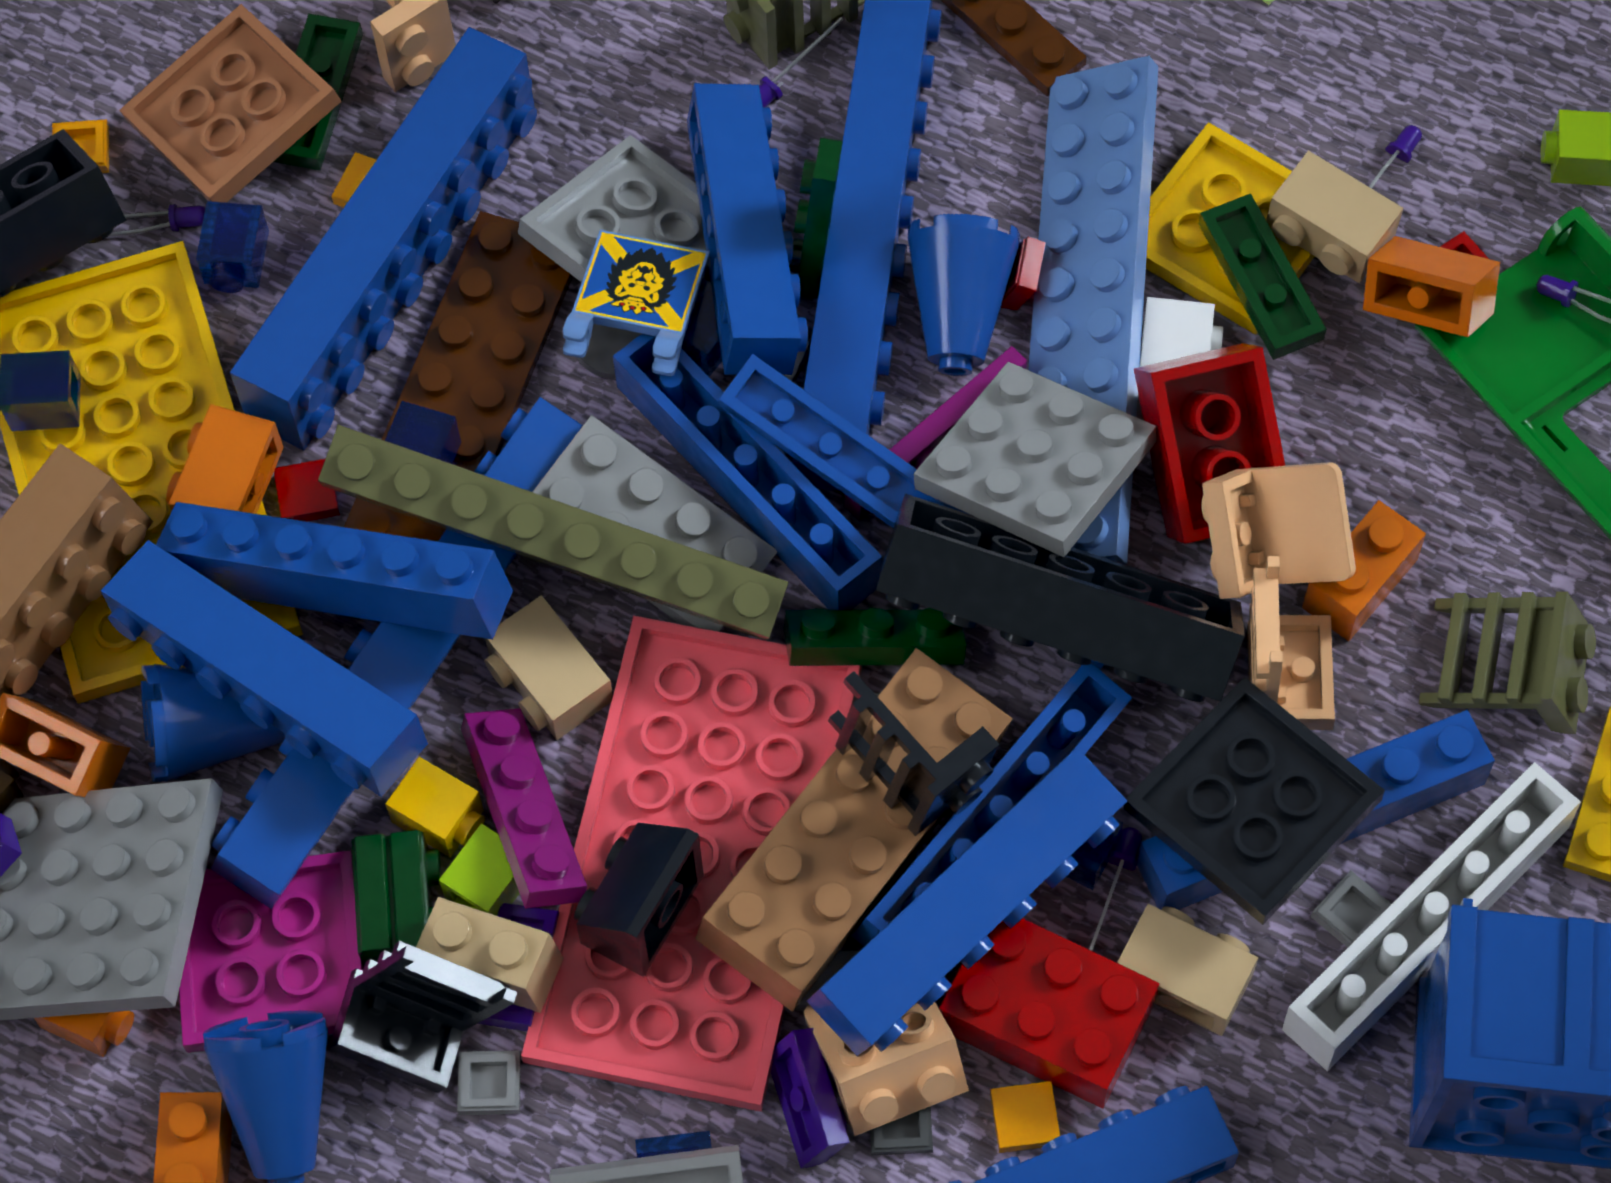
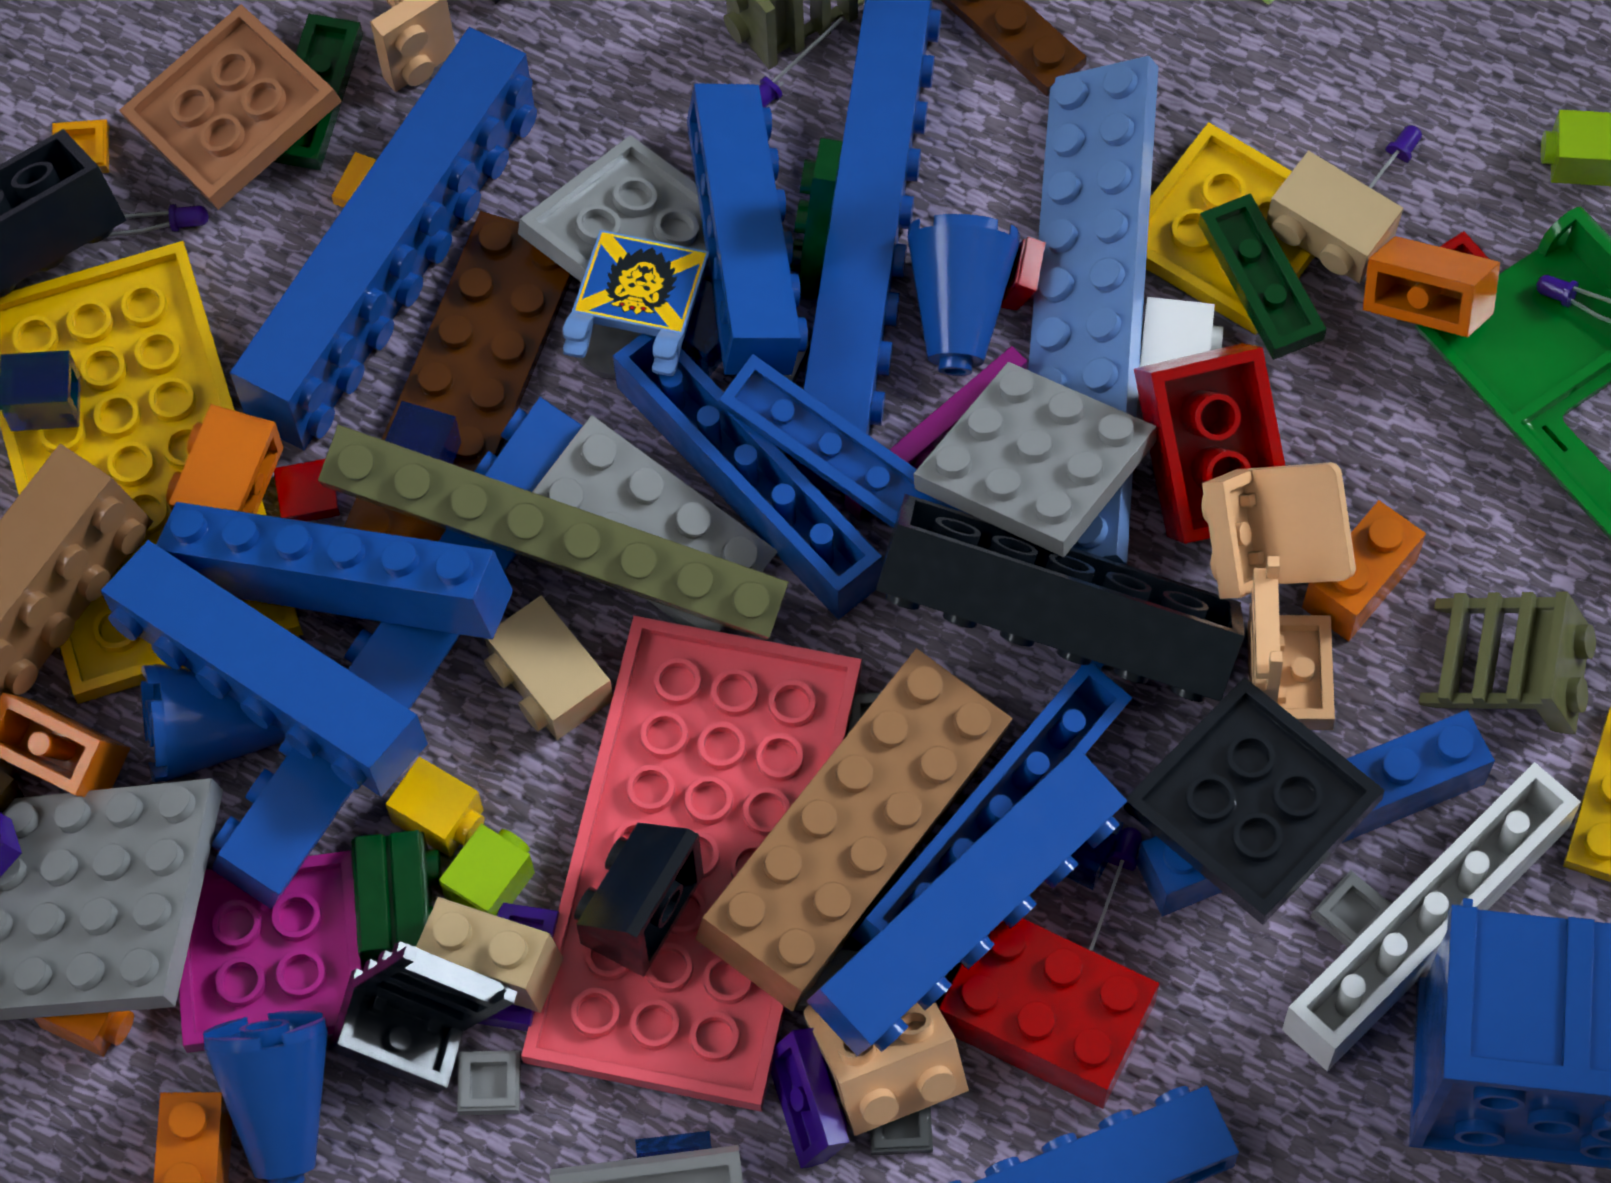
(232, 246): clear blue brick -> none
(523, 808): magenta plate -> none
(870, 637): dark green plate -> none
(920, 782): black plate -> none
(1024, 1116): light orange tile -> none
(1197, 972): tan brick -> none

